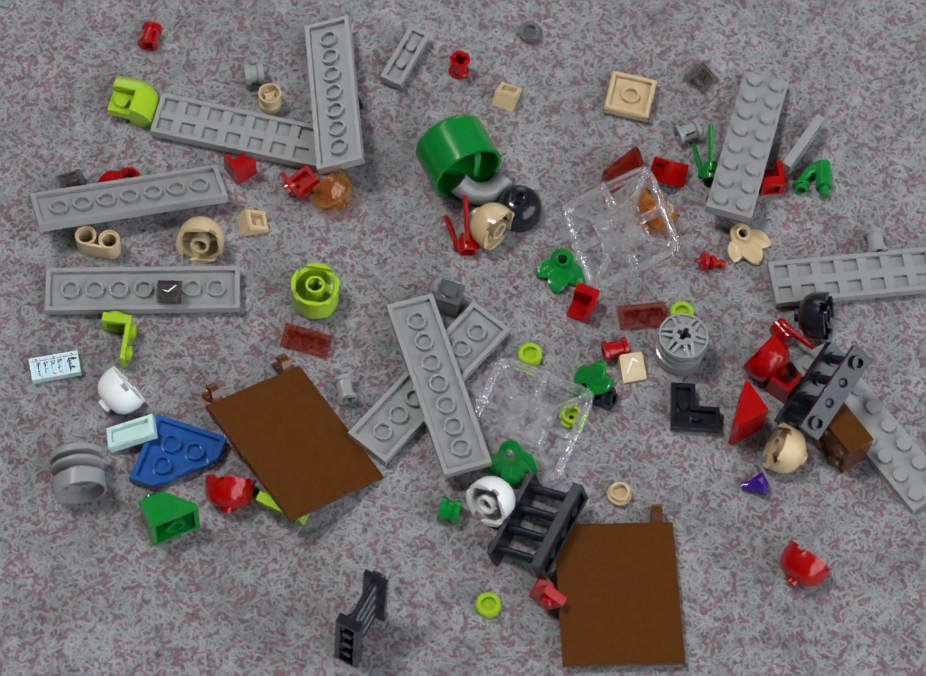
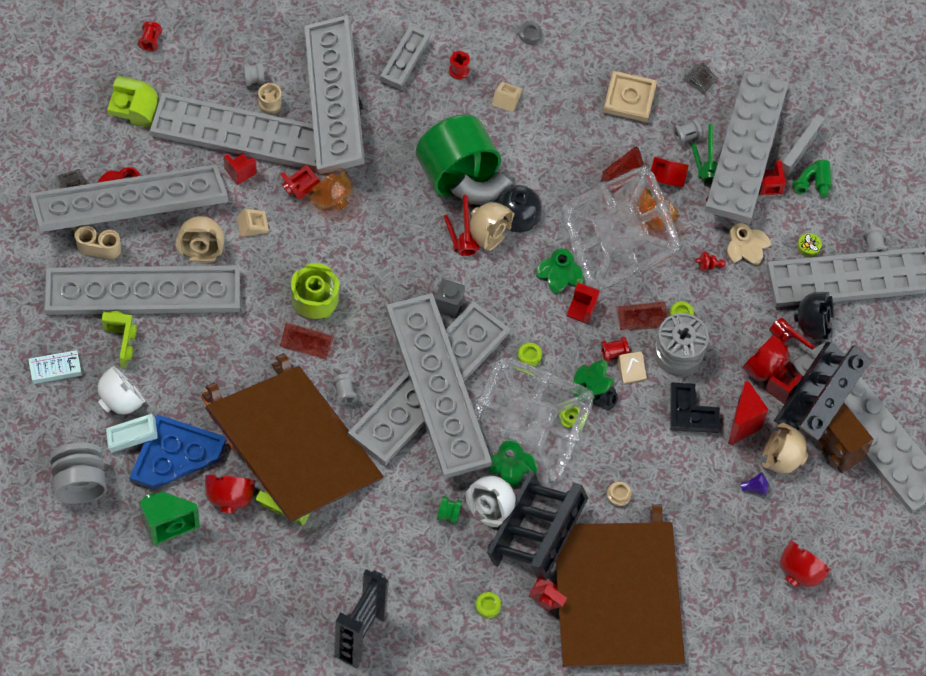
(169, 291): clear smoke slope -> none
(809, 245): none -> lime tile

